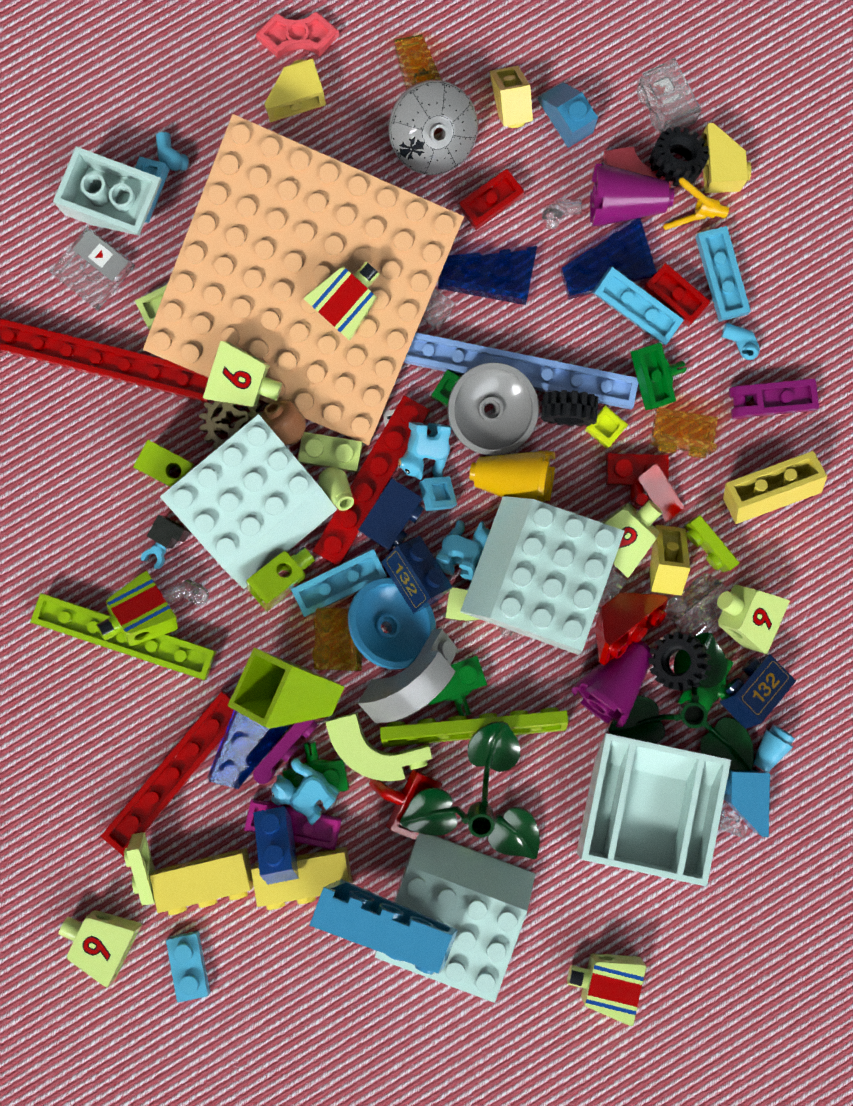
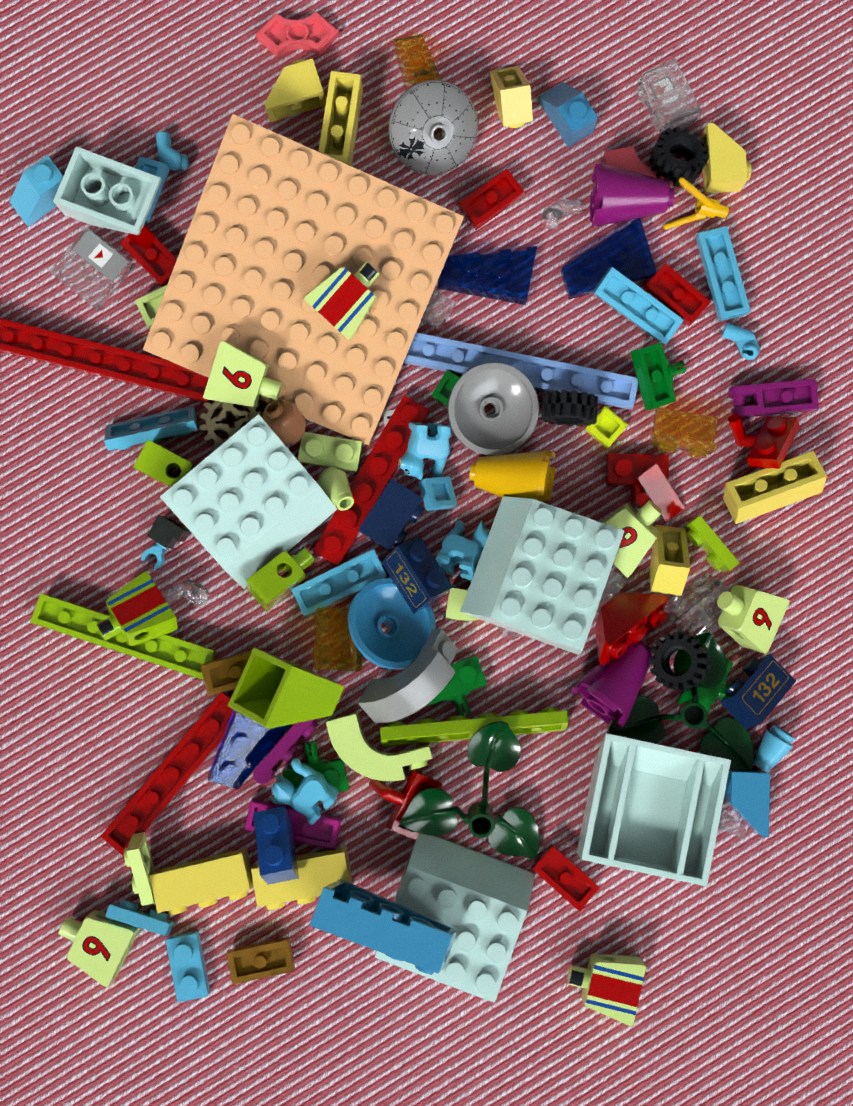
(36, 190): none -> medium azure slope
(128, 913): none -> medium azure plate
(150, 255): none -> red plate
(151, 427): none -> medium azure plate
(224, 673): none -> pearl gold plate
(260, 960): none -> pearl gold plate
(341, 116): none -> light yellow brick
(565, 877): none -> red plate
(772, 442): none -> red plate

